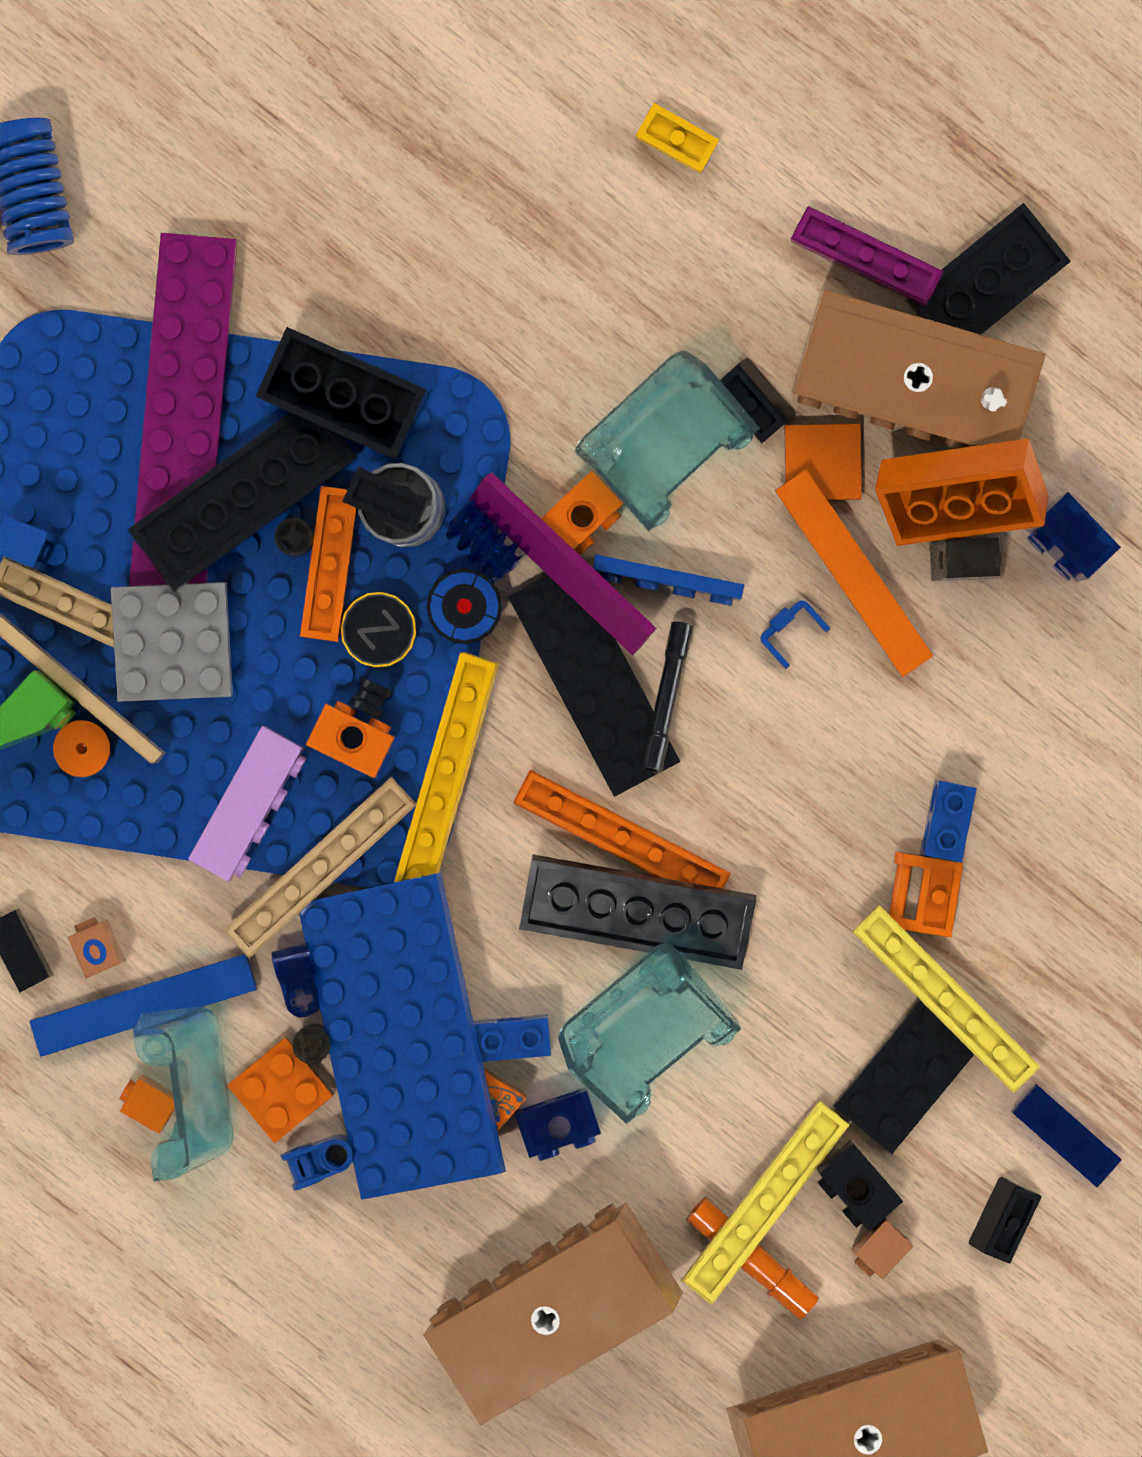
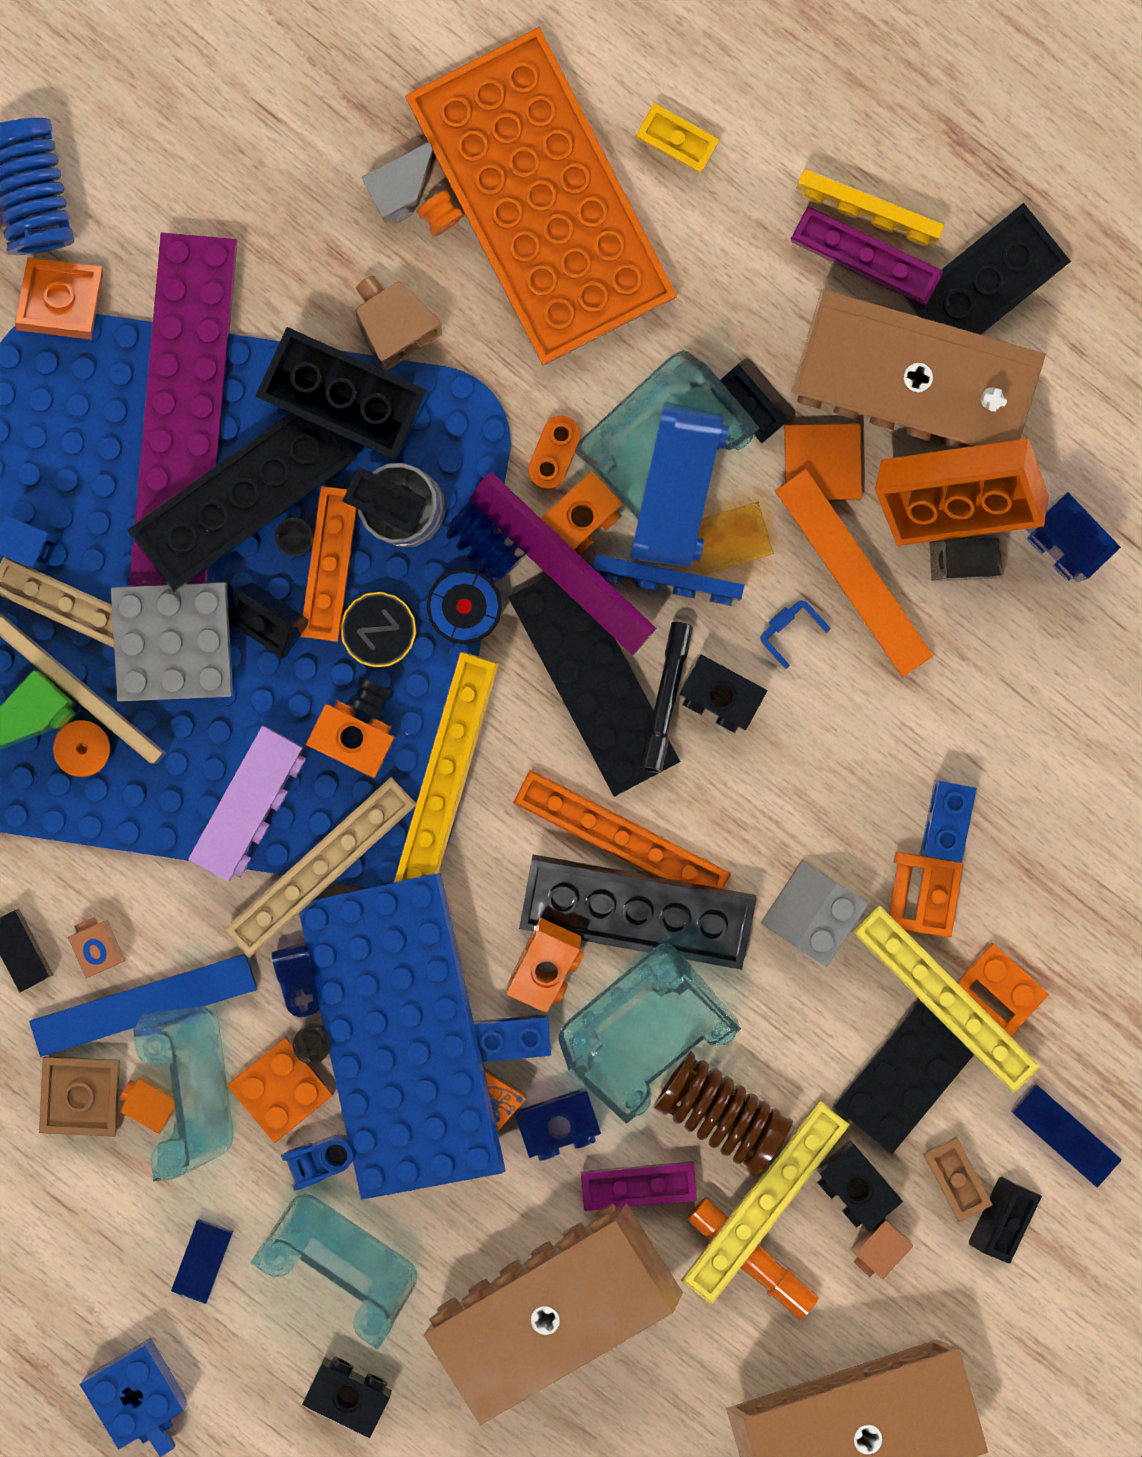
(59, 298): none -> orange plate
(79, 1096): none -> medium nougat plate
(133, 1417): none -> blue hinge
(202, 1261): none -> clear blue tile
(266, 619): none -> black slope
(345, 1256): none -> clear light blue windscreen
(358, 1415): none -> black brick
(394, 322): none -> medium nougat torso
(400, 183): none -> light grey slope
(440, 213): none -> orange wheel
(541, 196): none -> orange plate
(551, 945): none -> orange brick
(554, 452): none -> orange plate
(639, 1185): none -> magenta plate
(678, 485): none -> blue windscreen
(696, 1082): none -> reddish brown piece
(733, 538): none -> clear yellow plate
(745, 694): none -> black brick
(814, 913): none -> light grey slope
(854, 202): none -> yellow plate
(957, 1179): none -> medium nougat plate
(1007, 984): none -> orange plate

